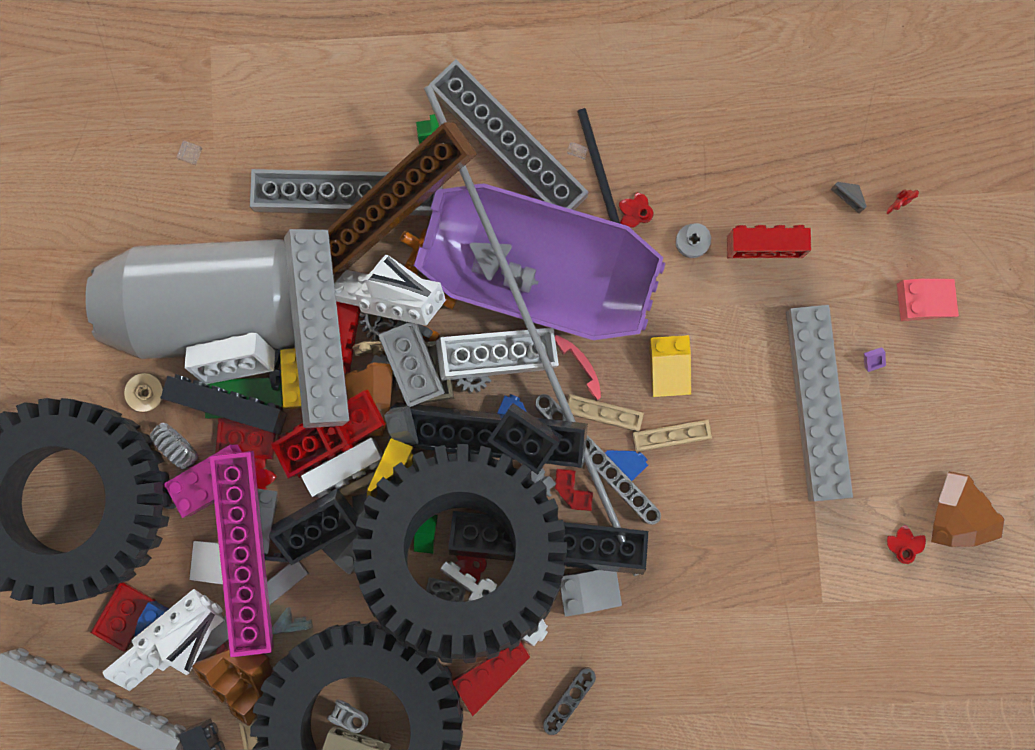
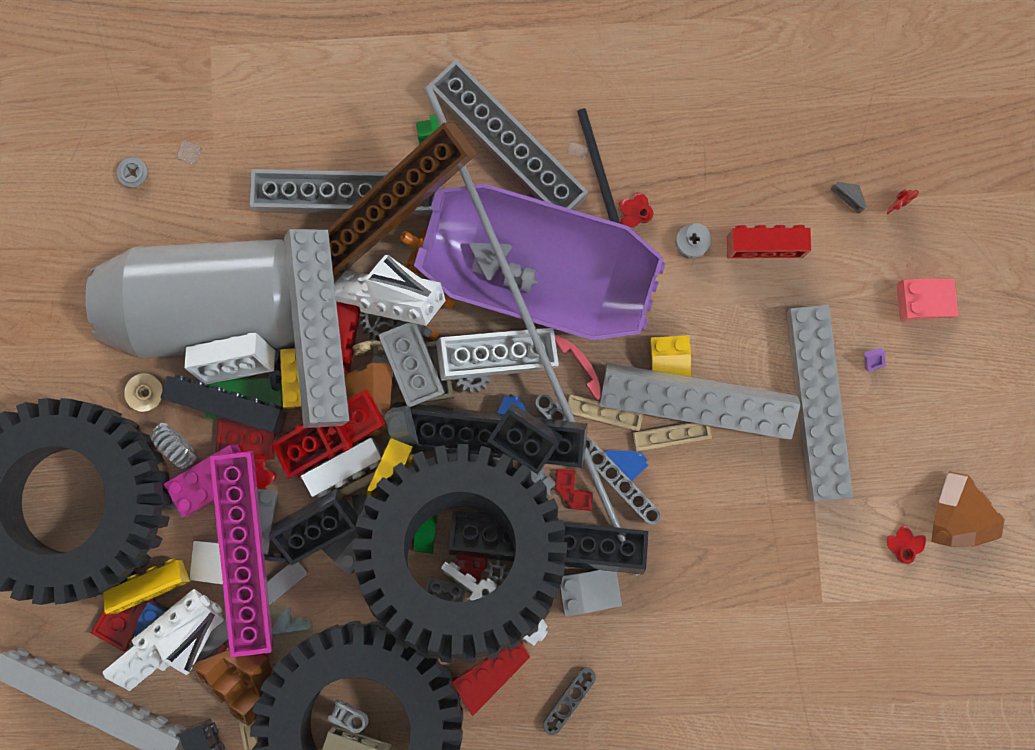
(123, 172): none -> light grey gear
(145, 587): none -> yellow slope
(495, 577): none -> light grey gear
(699, 401): none -> light grey brick

